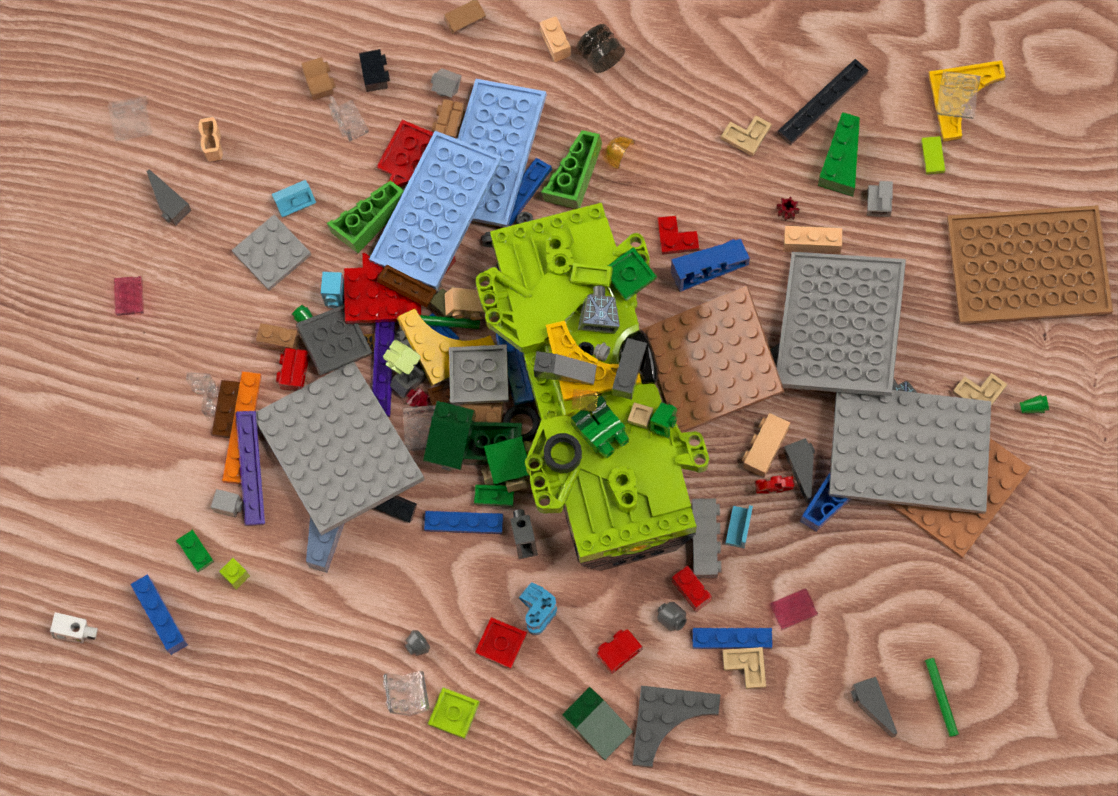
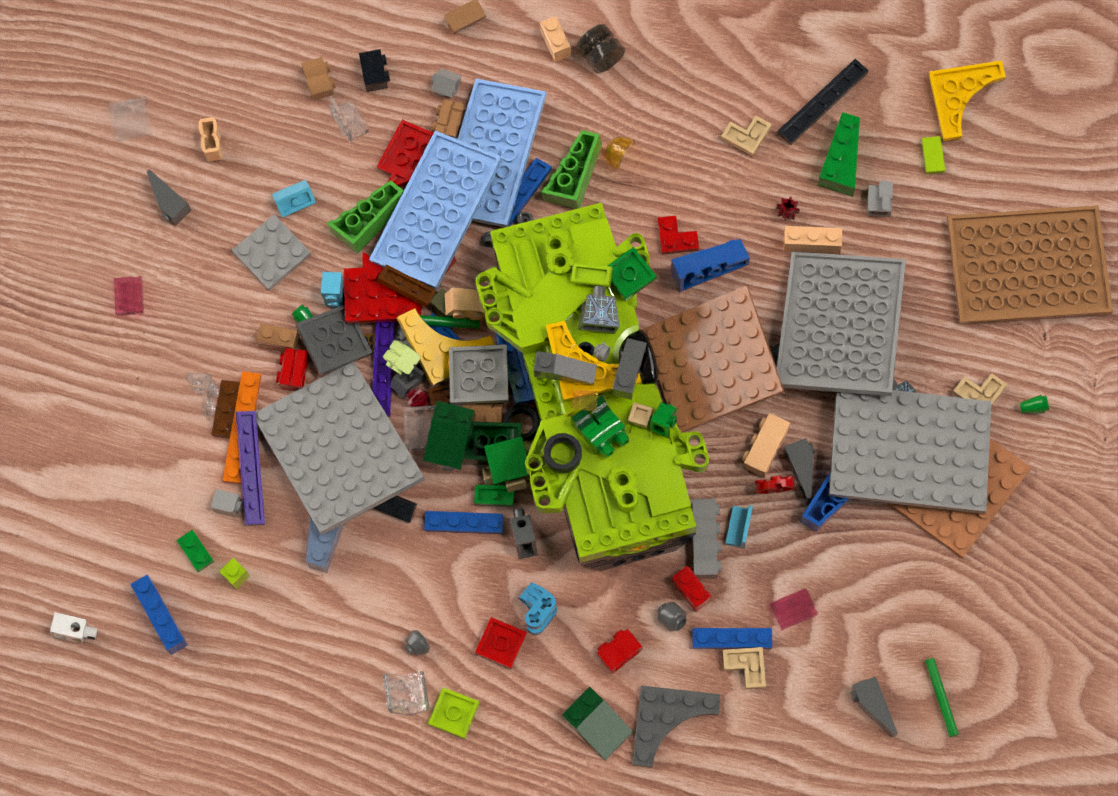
(958, 95): clear bracket -> none

